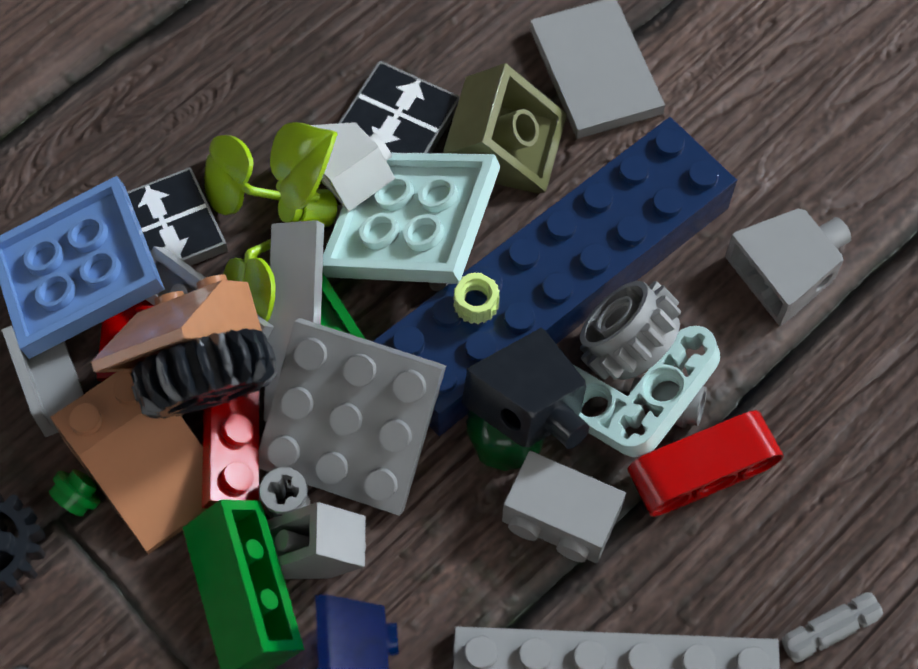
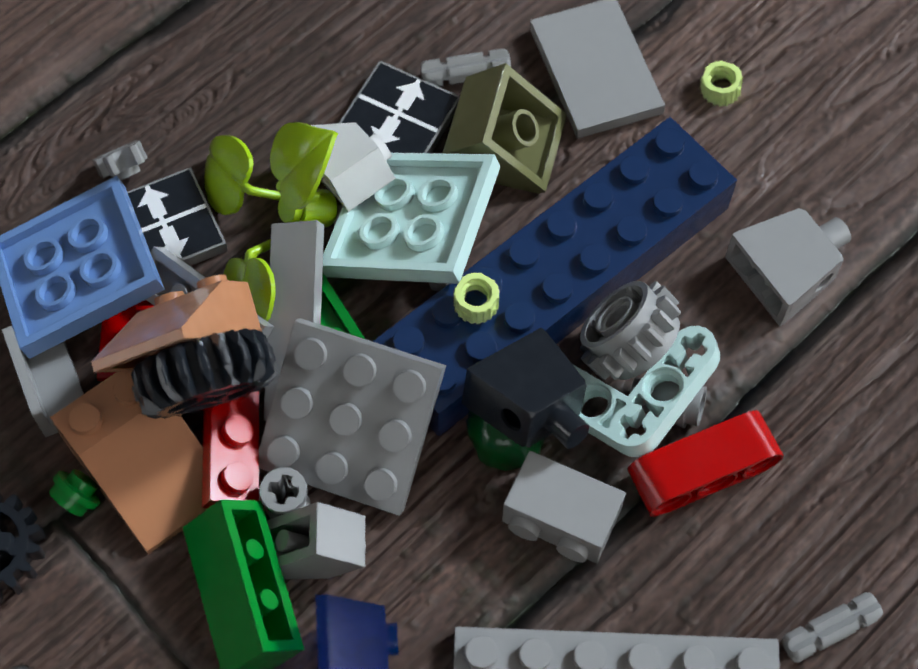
(121, 161): none -> light grey plate
(459, 67): none -> light grey axle
(721, 70): none -> yellowish green axle

